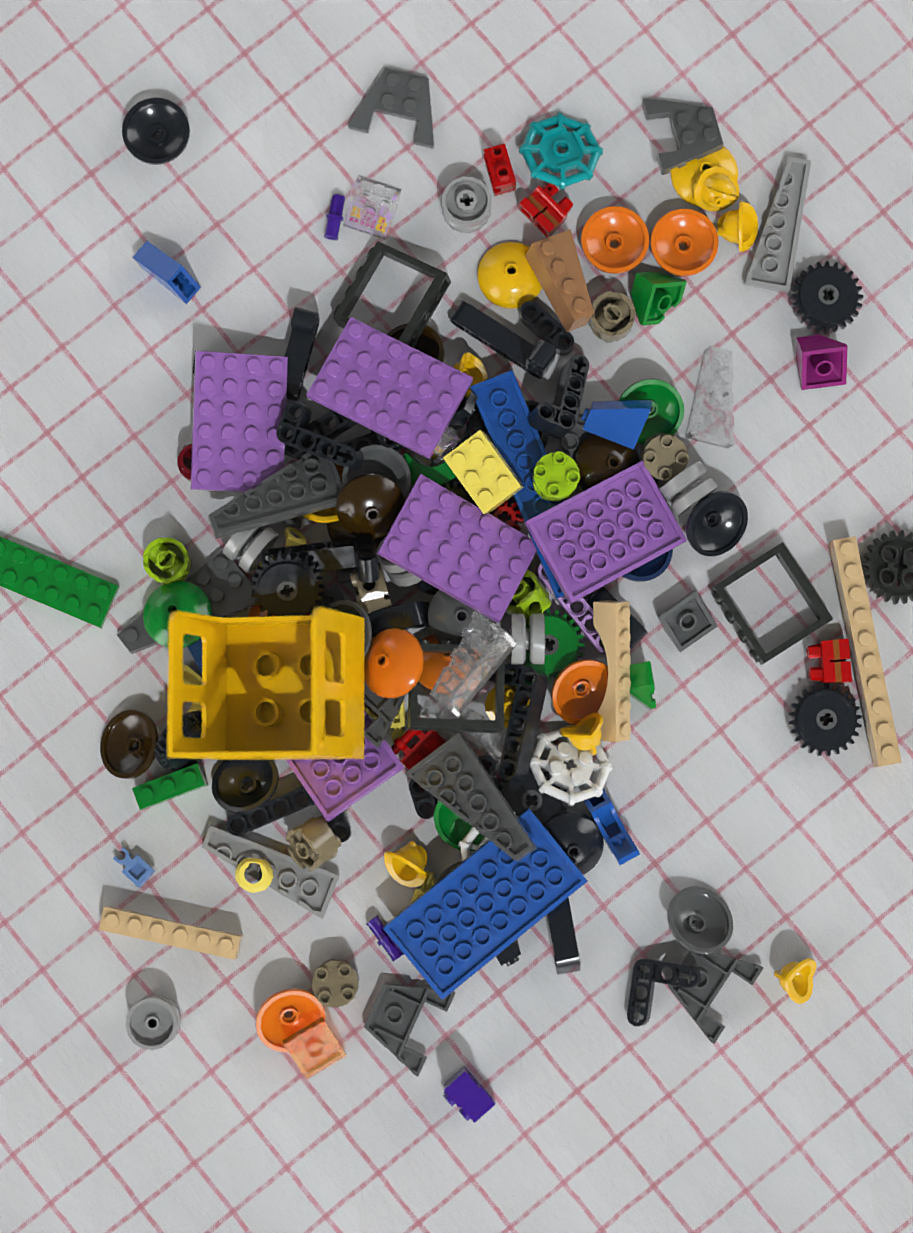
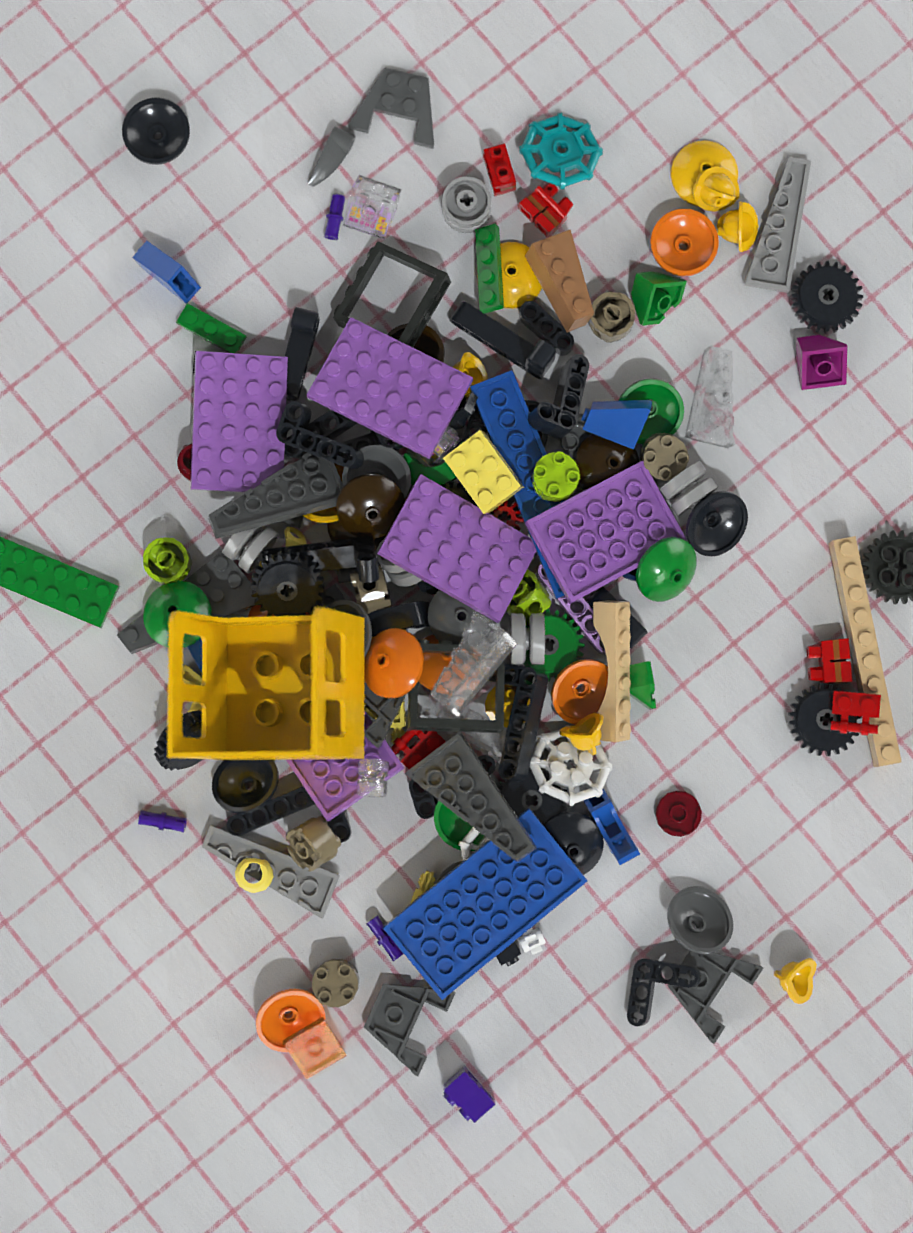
(121, 742): dark brown dish -> none
(136, 869): medium blue plate -> none
(141, 1029): light grey wheel -> none
(162, 821): none -> dark purple pin
(170, 786): green brick -> none
(170, 933): tan arch -> none
(211, 329): none -> green plate
(333, 154): none -> dark grey piece
(372, 778): none -> clear wheel
(407, 864): yellow helmet -> none
(489, 268): none -> green plate
(532, 940): none -> white gear
(564, 939): black beam -> none
(616, 225): orange dish -> none
(666, 569): none -> green dish
(678, 813): none -> dark red tile
(687, 621): dark grey slope -> none
(693, 129): dark grey wing -> none
(802, 584): pearl dark grey window -> none
(855, 705): none -> red plate

